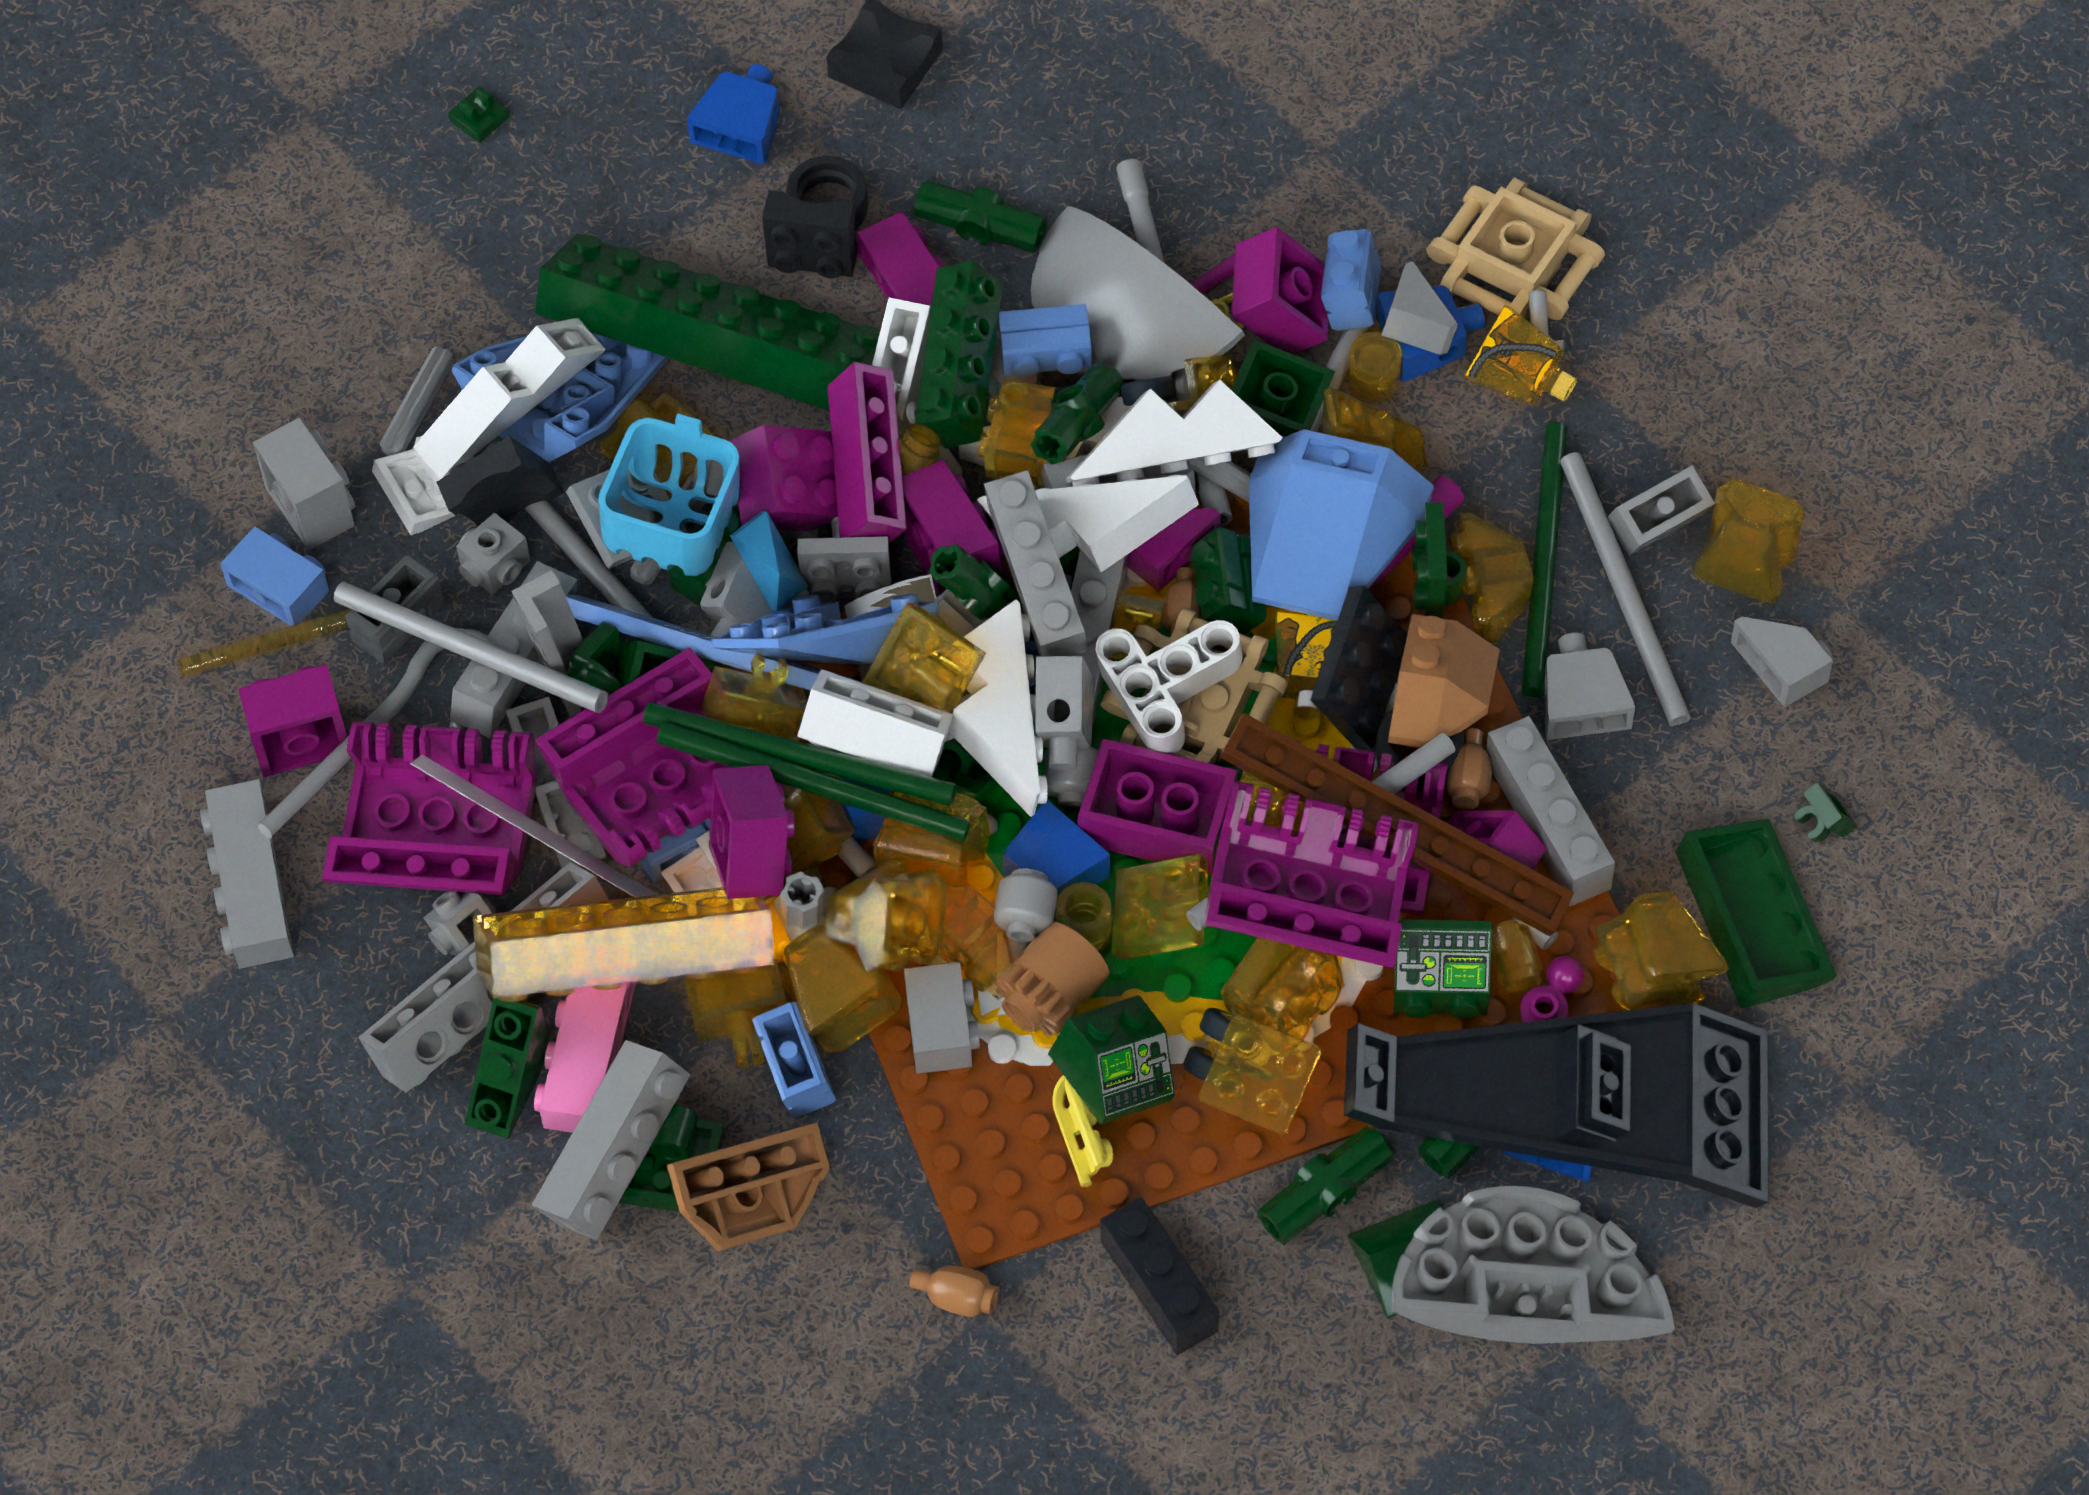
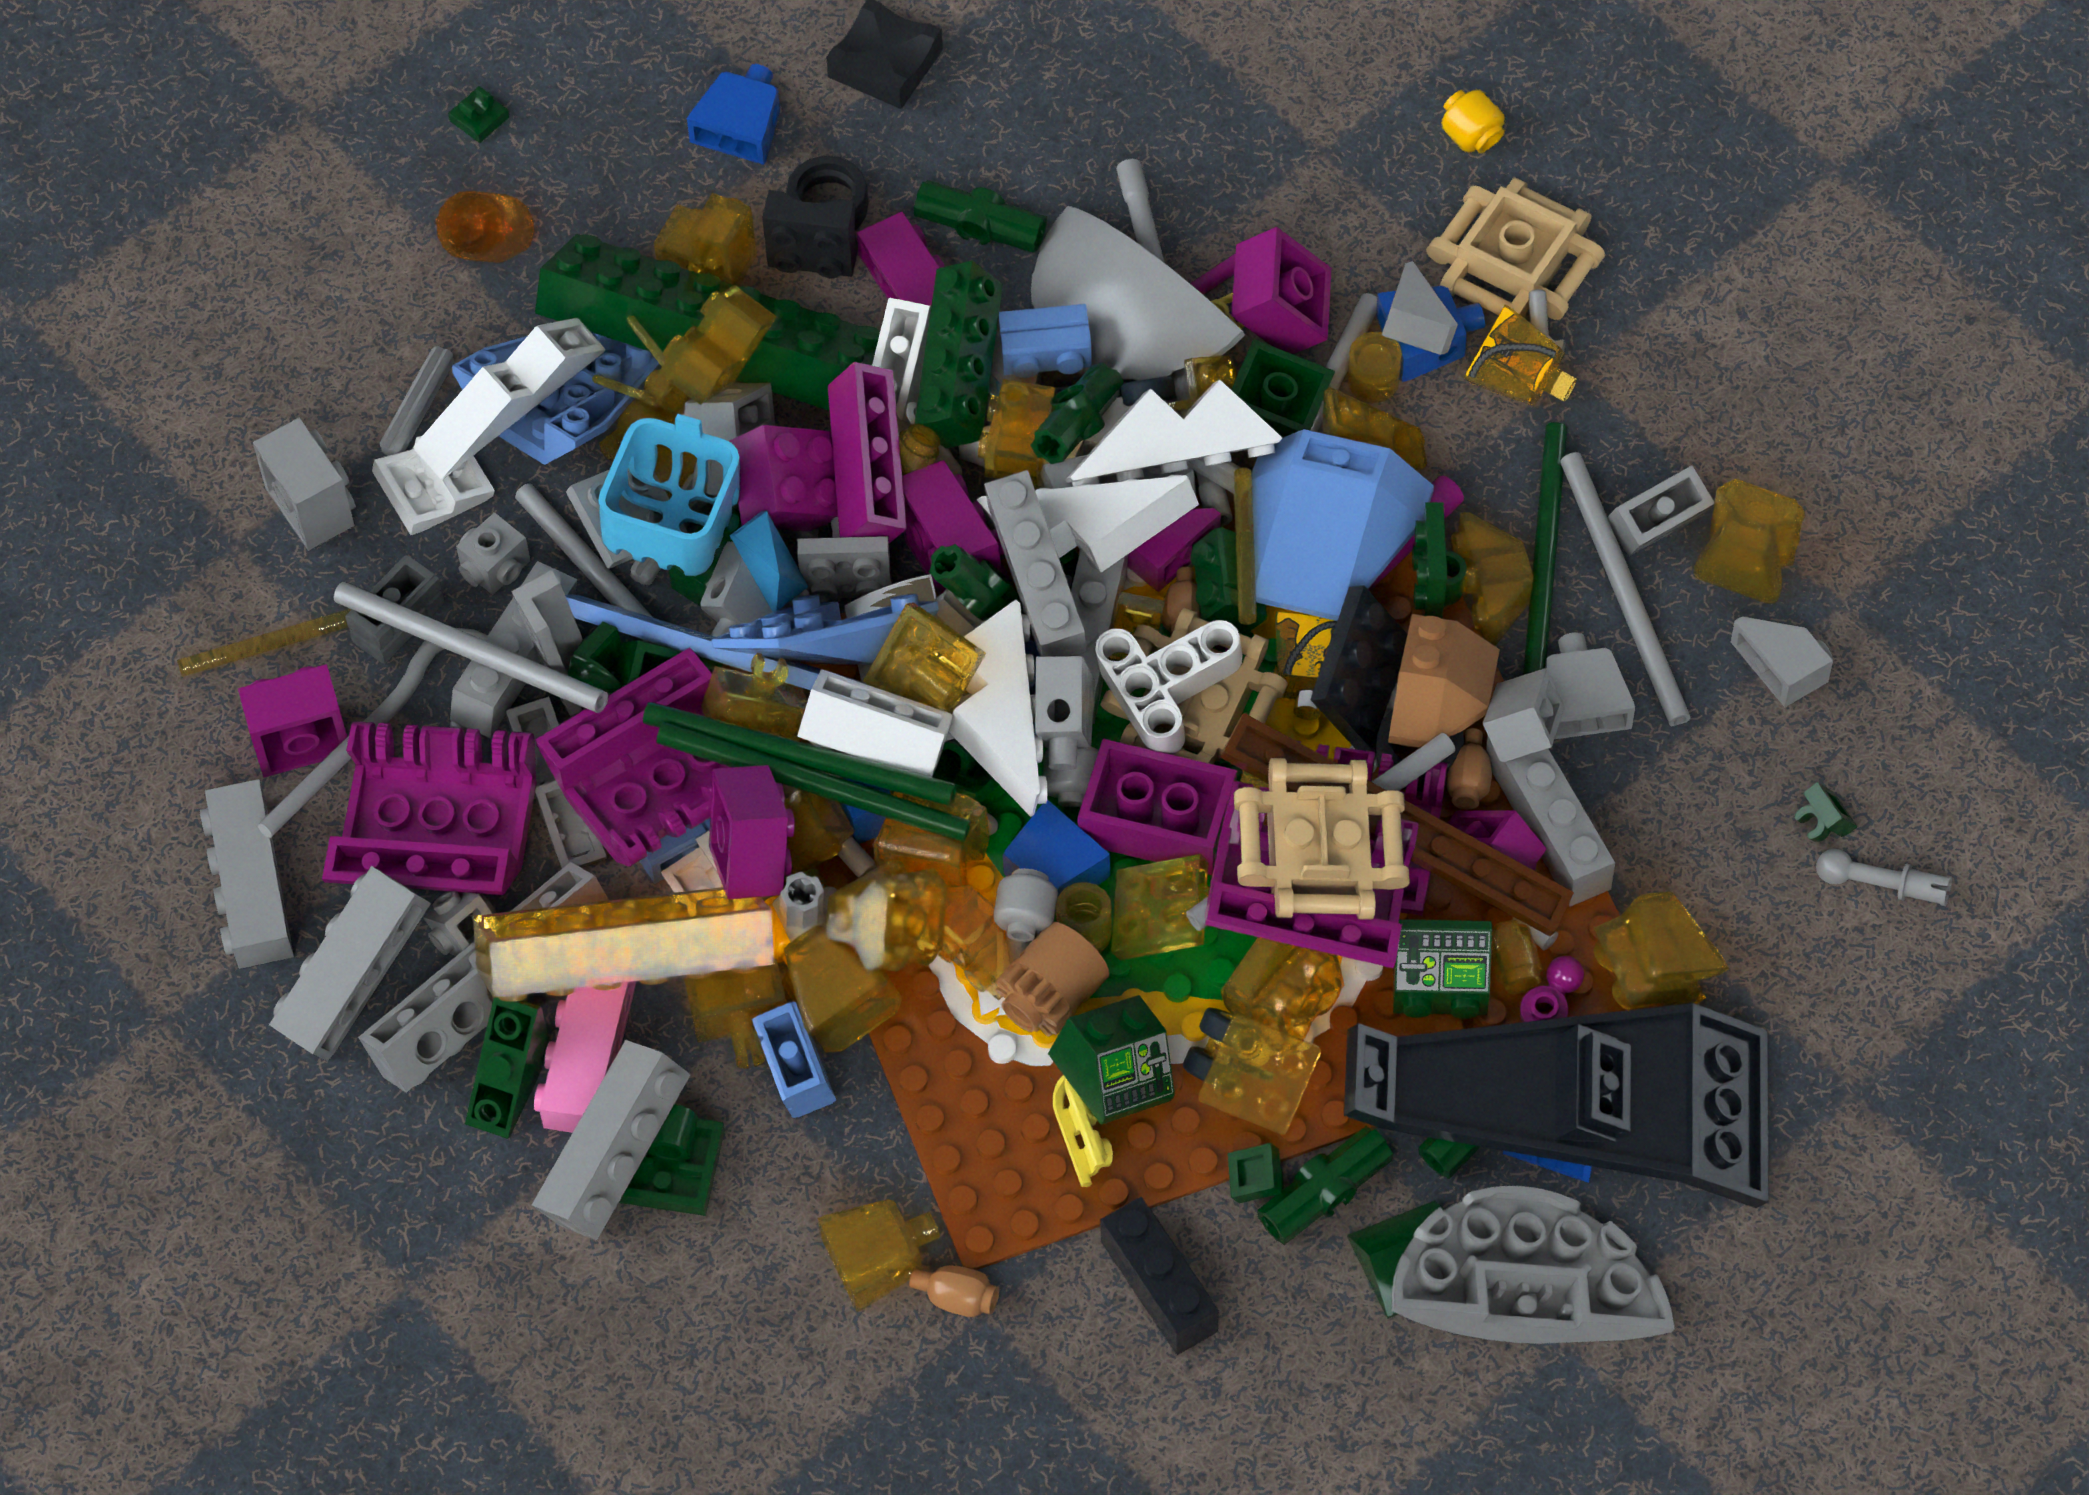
(275, 576): medium blue brick -> none
(348, 963): none -> light grey brick
(495, 220): none -> clear orange piece
(499, 481): black brick -> none
(531, 827): white sticker -> none
(657, 388): none -> clear yellow plant
(711, 239): none -> clear yellow brick
(719, 348): none -> clear yellow brick
(734, 410): none -> light grey brick
(751, 1186): medium nougat wedge -> none
(875, 1248): none -> clear yellow torso
(939, 1017): light grey brick -> none
(1245, 546): none -> clear yellow bar
(1255, 1173): none -> dark green tile
(1320, 839): none -> tan brick
(1351, 279): medium blue brick -> none
(1473, 121): none -> yellow head
(1523, 715): none -> light grey panel
(1754, 911): dark green slope -> none
(1837, 867): none -> light grey pin

